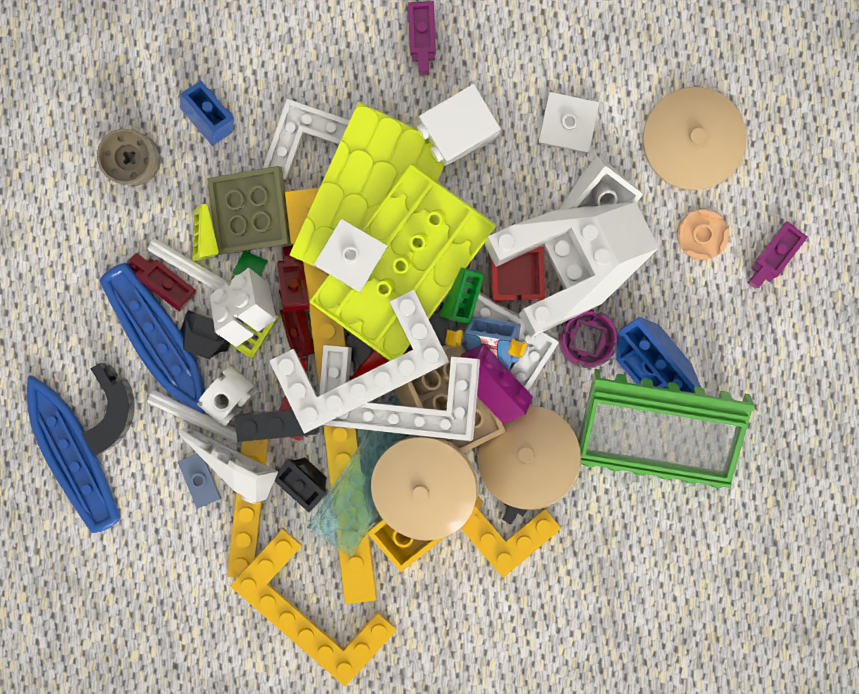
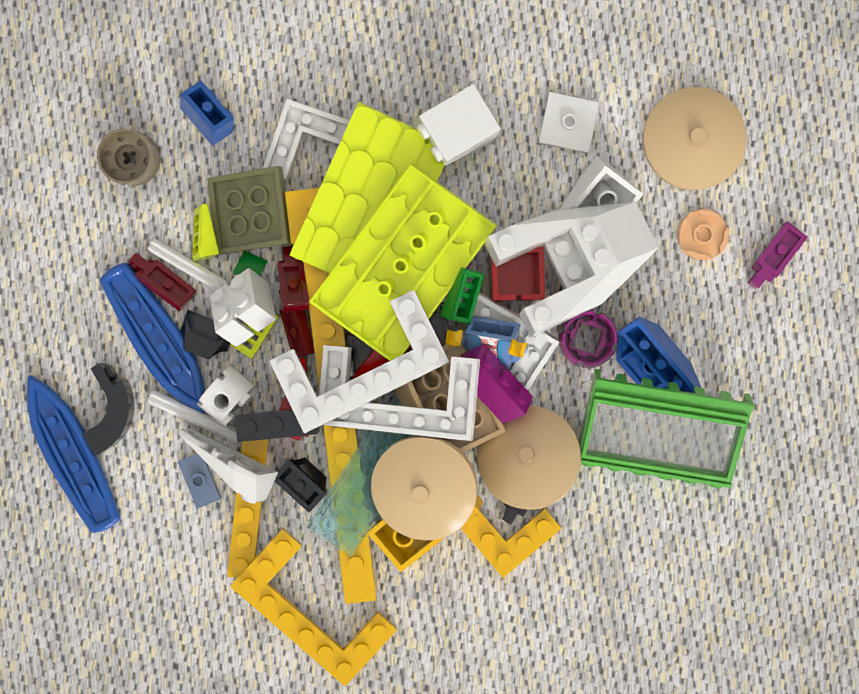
(350, 255): white plate -> none
(422, 34): magenta hinge -> none

